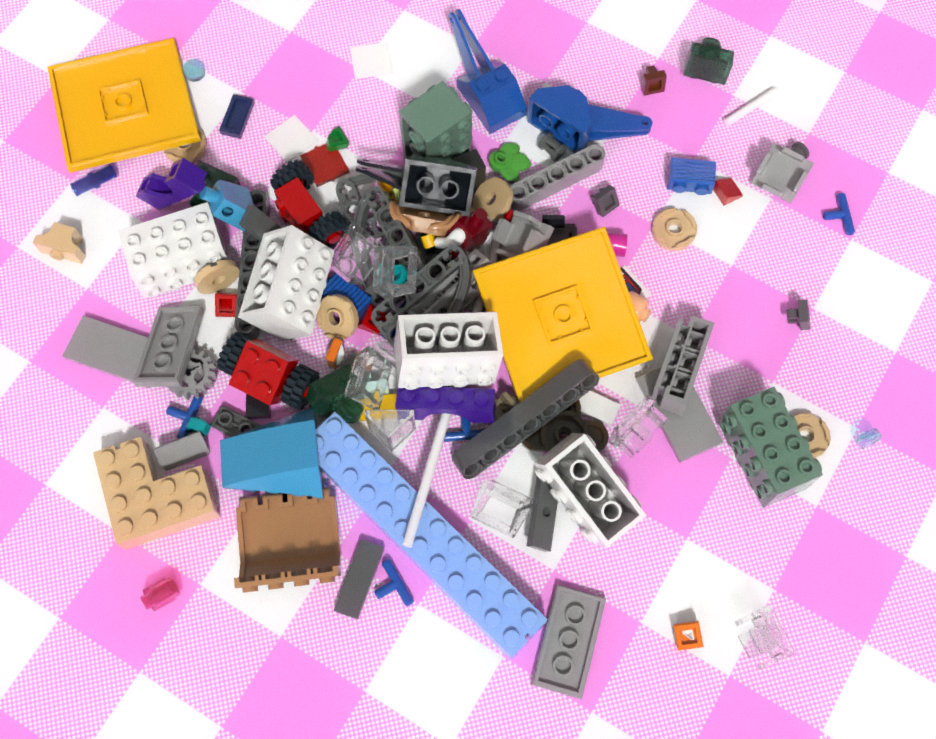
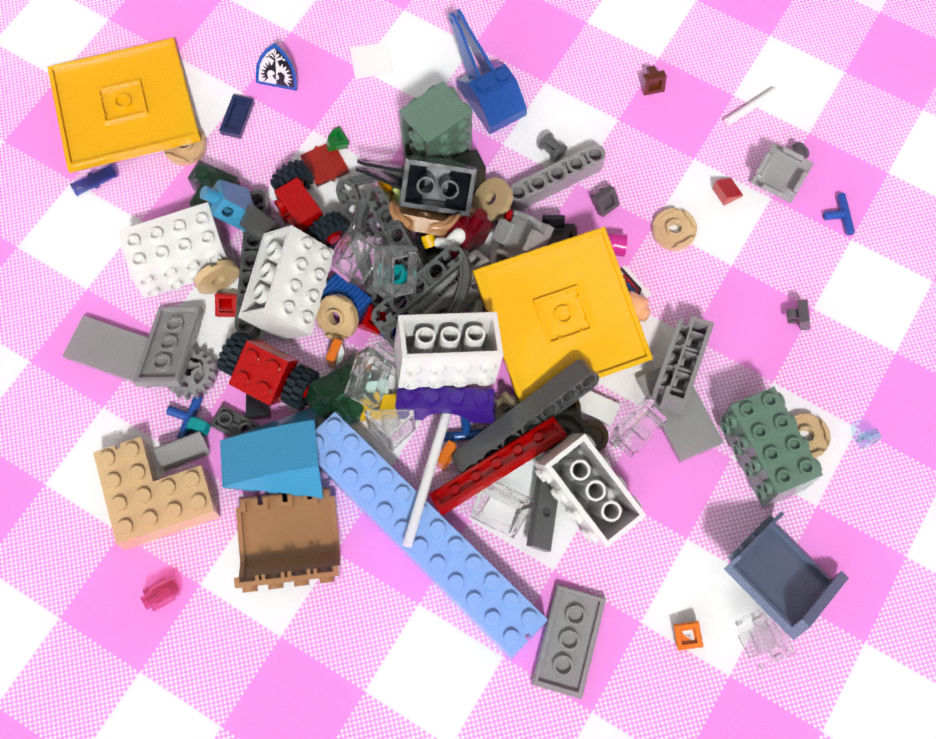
(61, 243): tan brick -> none
(181, 183): dark purple arch -> none
(194, 70): clear light blue tile -> none
(276, 69): none -> shield
(290, 138): white sticker -> none
(359, 579): dark grey tile -> none
(395, 584): blue piece -> none
(446, 455): none -> orange tile
(497, 465): none -> red tile
(511, 163): bright green plate -> none
(575, 122): blue slope -> none
(691, 175): brick -> none
(708, 61): brick -> none
(782, 578): none -> sand blue panel

